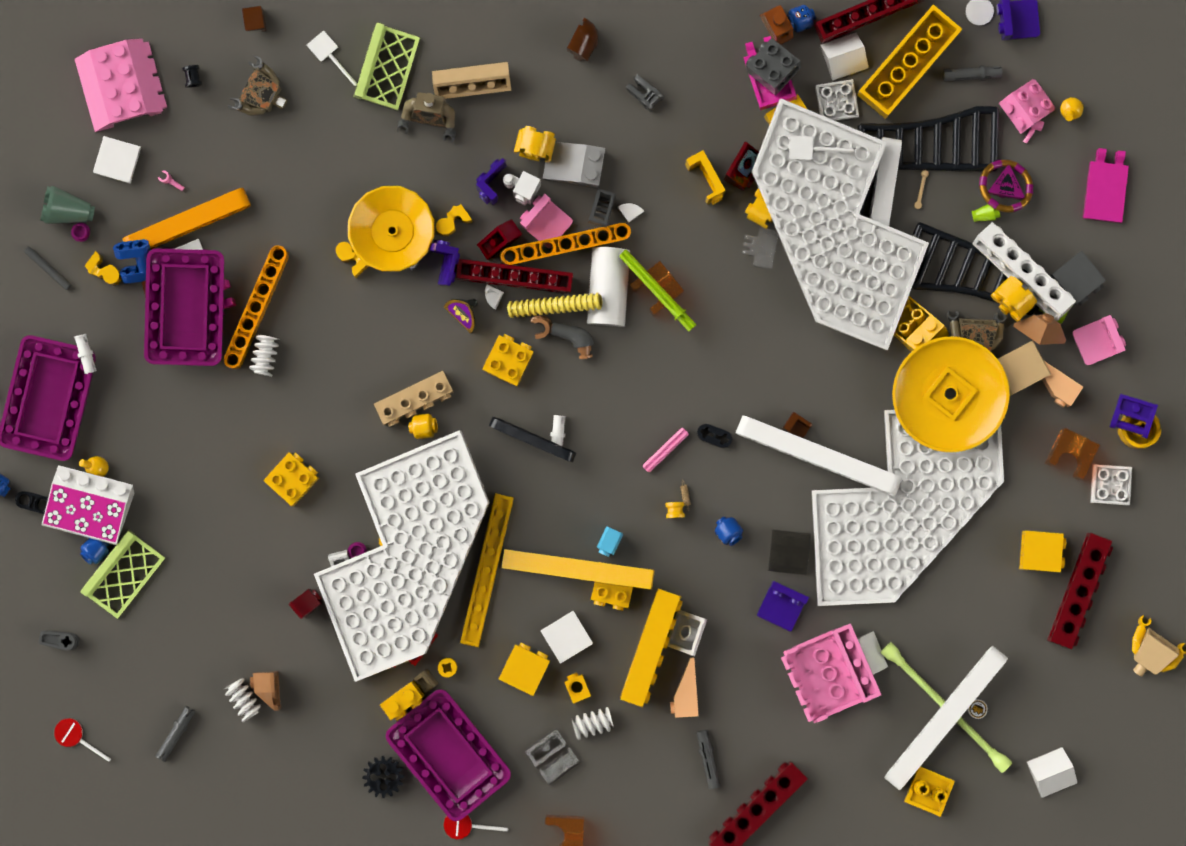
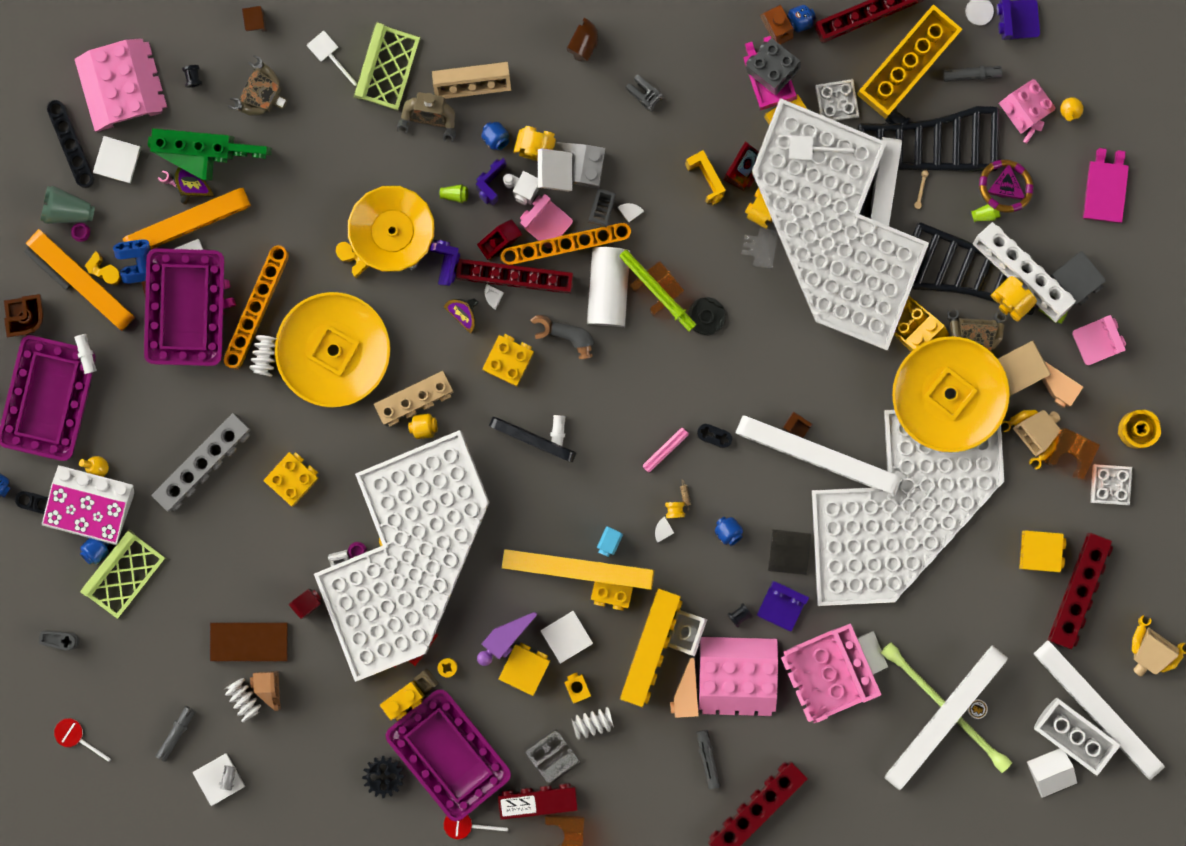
(23, 315): none -> reddish brown brick
(77, 151): none -> black beam
(80, 280): none -> light orange beam
(163, 493): none -> light grey brick
(190, 185): none -> shield
(198, 151): none -> green wedge
(210, 776): none -> white tile
(227, 778): none -> light grey pin
(248, 641): none -> reddish brown tile
(305, 342): none -> yellow dish
(446, 226): yellow leg -> none
(455, 193): none -> lime cone
(486, 570): yellow tile -> none
(495, 136): none -> blue head
(501, 639): none -> medium lavender slope
(537, 802): none -> dark red brick
(554, 170): none -> white tile
(554, 305): light yellow piece -> none
(663, 530): none -> white tile
(708, 315): none -> pearl dark grey tile
(738, 675): none -> bright pink slope
(740, 615): none -> black bush
(845, 56): white slope -> none
(896, 117): none -> black bush
(929, 791): yellow plate -> none
(1037, 431): none -> tan torso
(1042, 329): medium nougat slope -> none
(1076, 736): none -> white brick
(1099, 710): none -> white beam
(1134, 409): dark purple plate -> none

